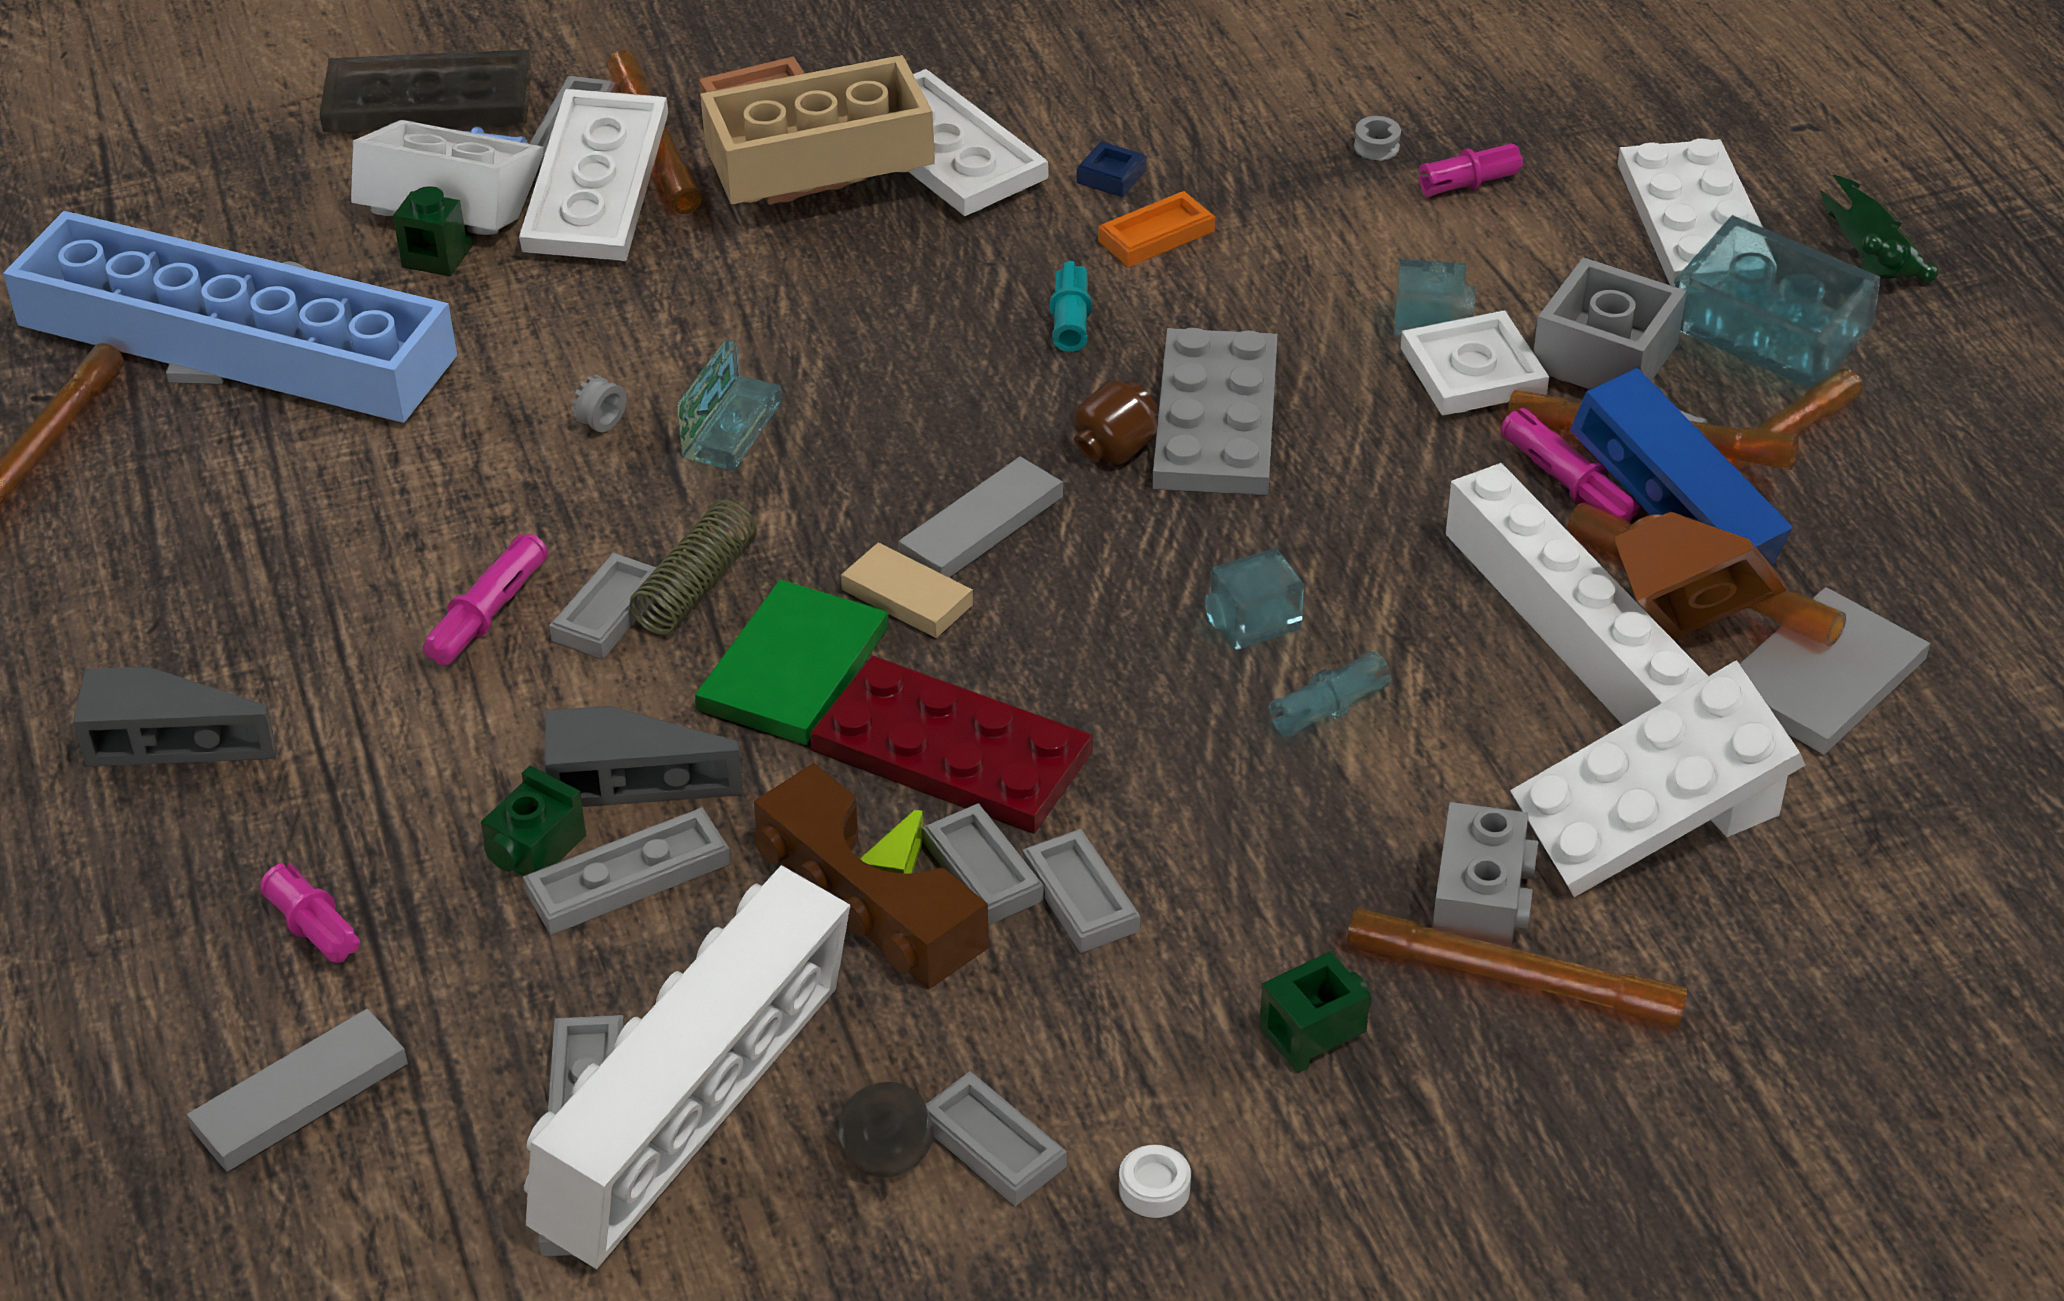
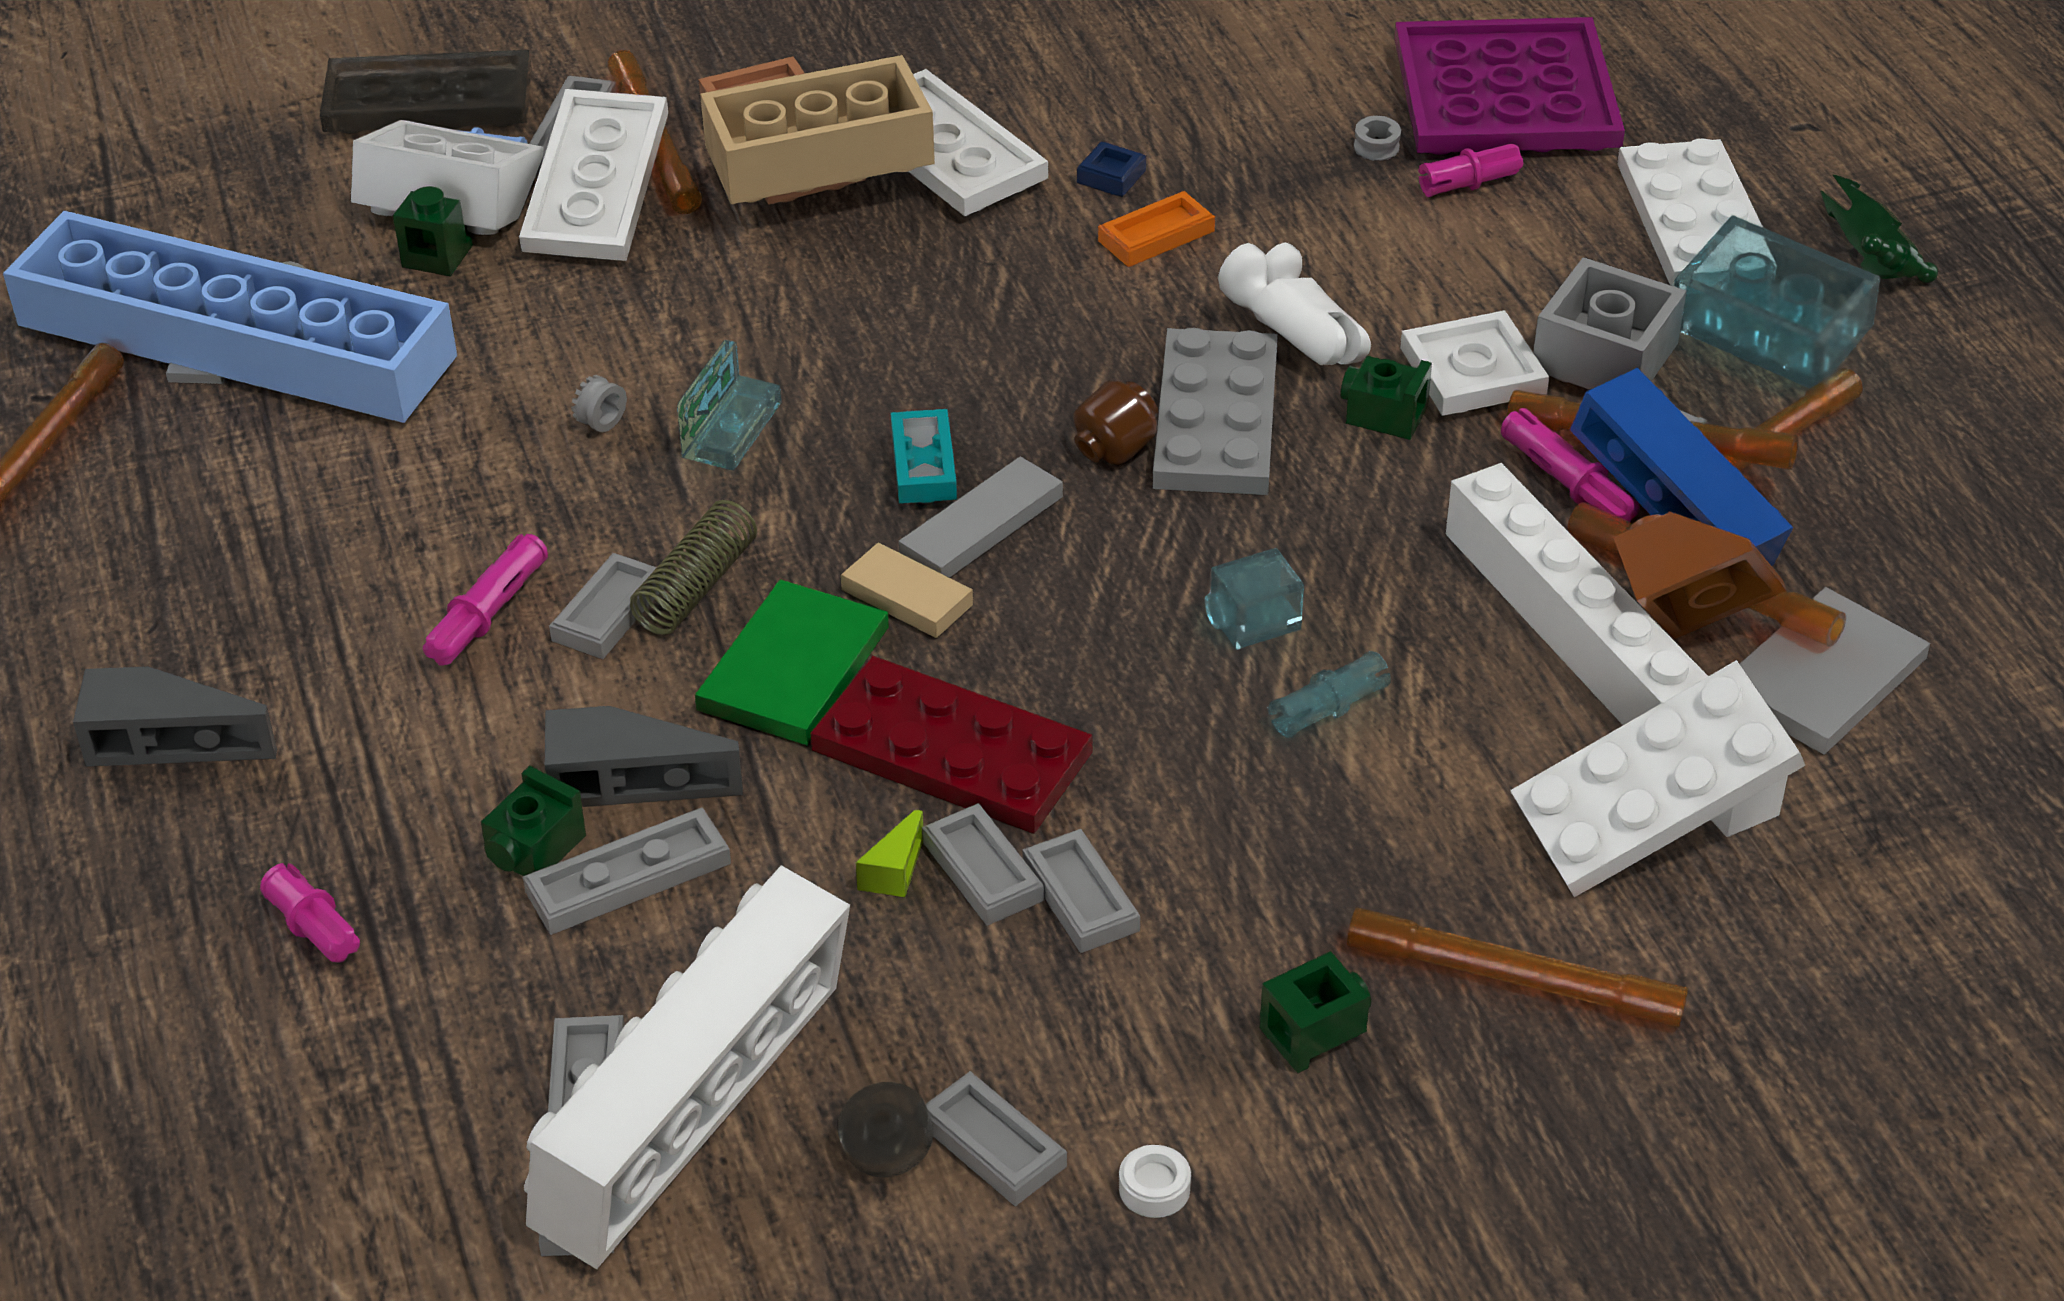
(297, 1089): light grey tile -> none
(919, 920): reddish brown arch -> none
(923, 456): none -> teal piece
(1070, 307): teal axle -> none
(1292, 304): none -> white piece
(1386, 395): none -> dark green brick
(1431, 294): clear light blue brick -> none
(1482, 874): light grey brick -> none
(1507, 84): none -> magenta plate

